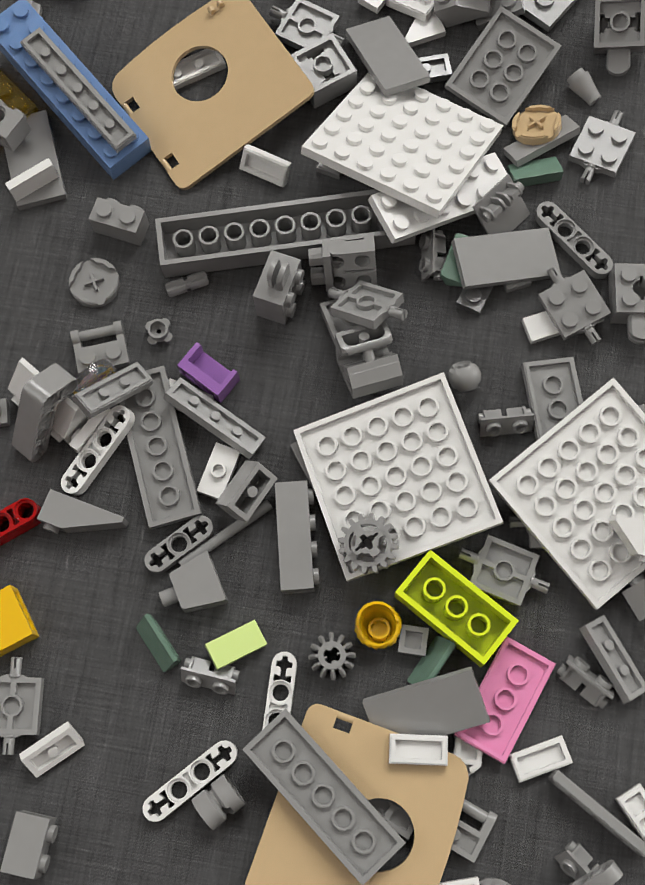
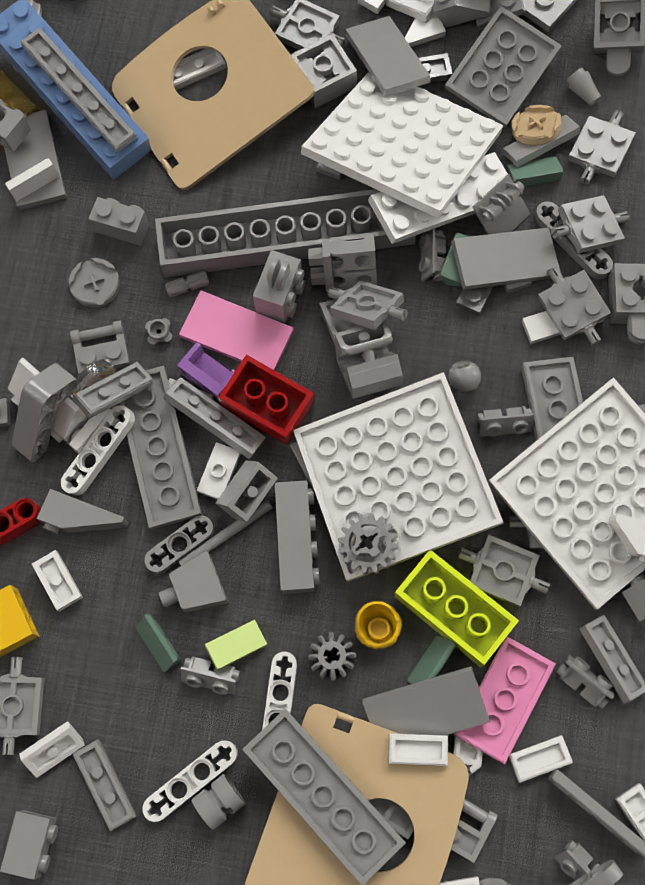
(57, 580): none -> white plate
(104, 785): none -> light grey tile
(235, 331): none -> bright pink tile
(265, 165): white tile -> none
(266, 399): none -> red brick
(413, 640): light grey plate -> none
(590, 224): none -> light grey plate

